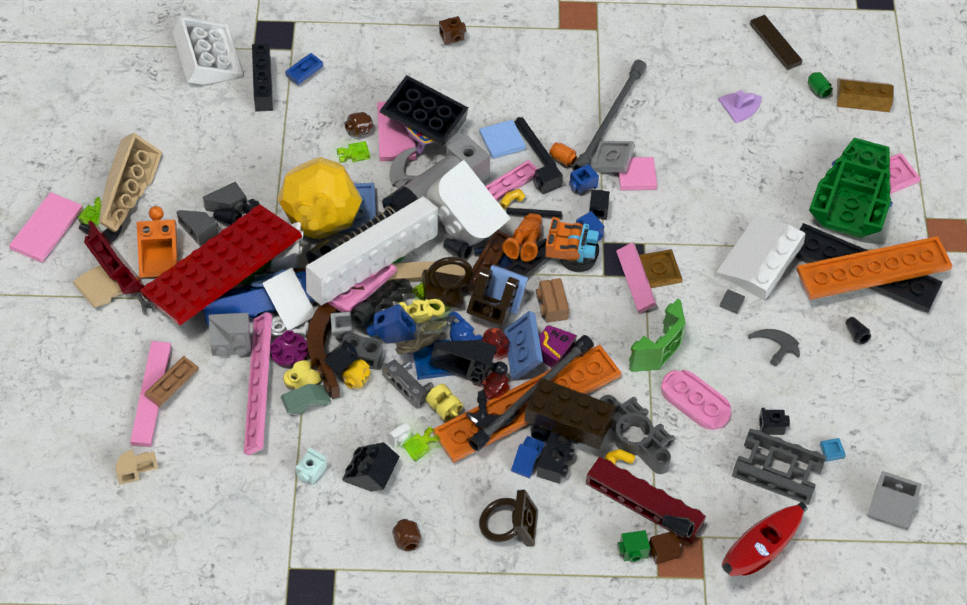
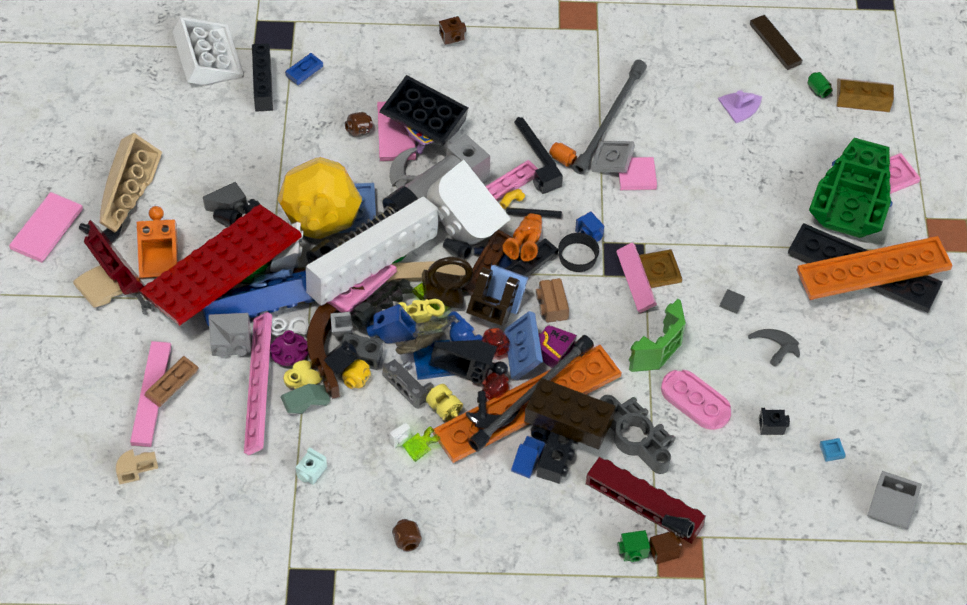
(91, 213): clear neon green plate -> none
(198, 225): dark grey slope -> none
(289, 299): white sticker -> none
(355, 151): clear neon green plate -> none
(371, 467): black slope -> none
(502, 139): light blue tile -> none
(523, 519): dark brown tile -> none
(570, 241): hips -> none
(583, 179): blue brick -> none
(599, 203): black brick -> none
(619, 454): yellow arm -> none
(762, 256): white slope -> none
(763, 541): red piece -> none
(773, 479): dark grey fence -> none
(858, 331): black cone -> none

